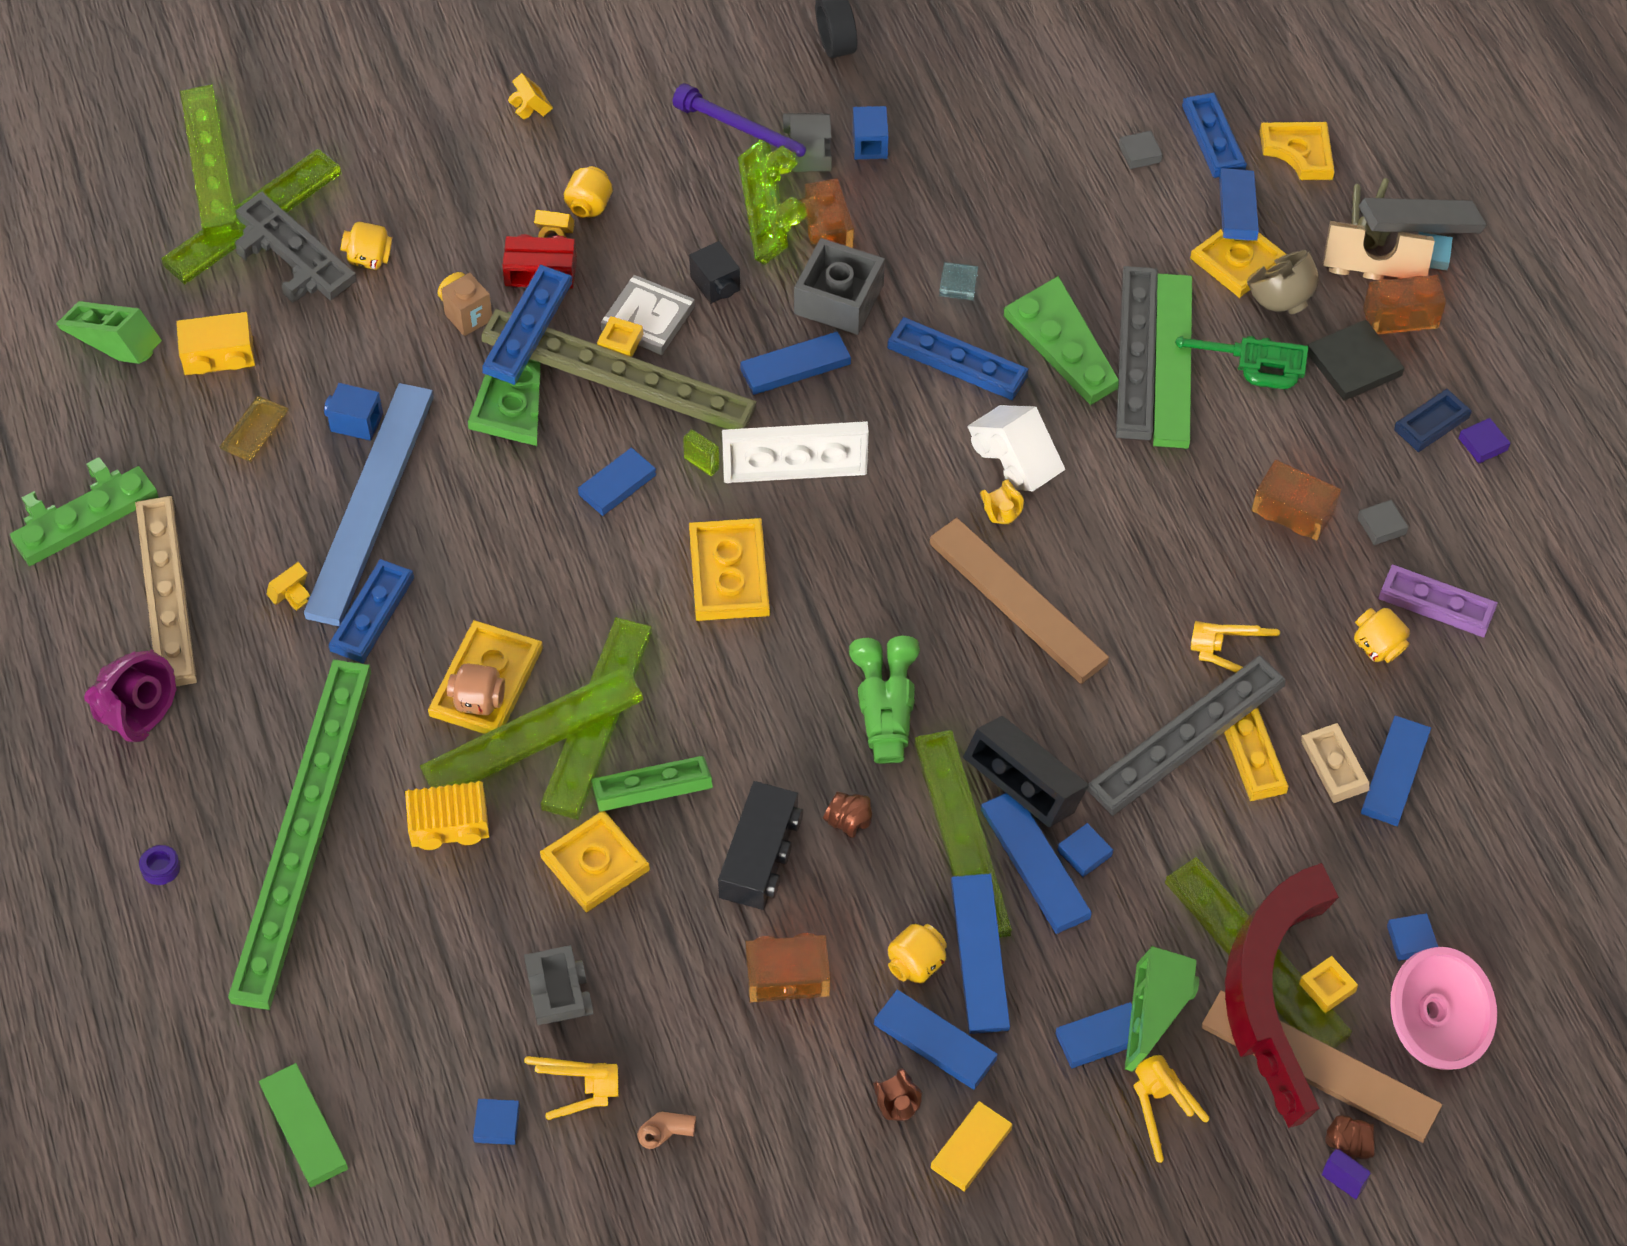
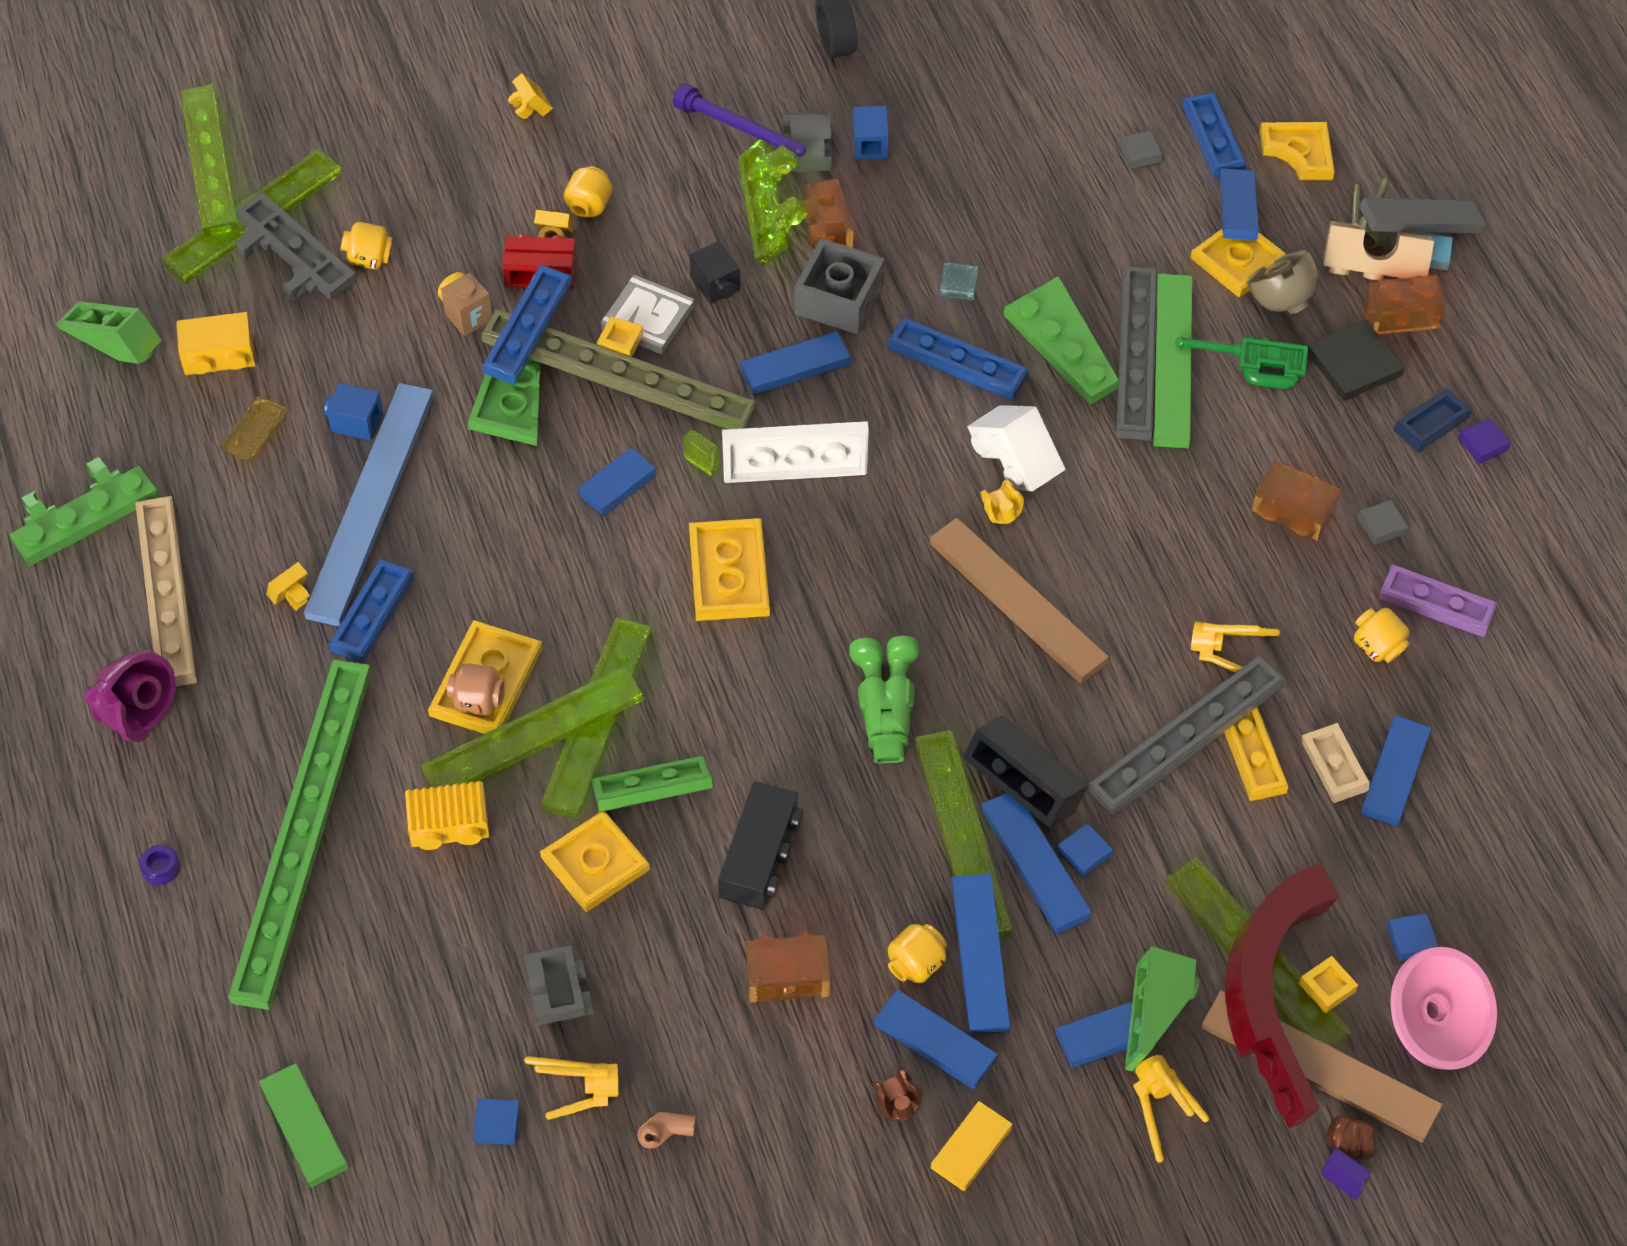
(849, 813): copper arm -> none

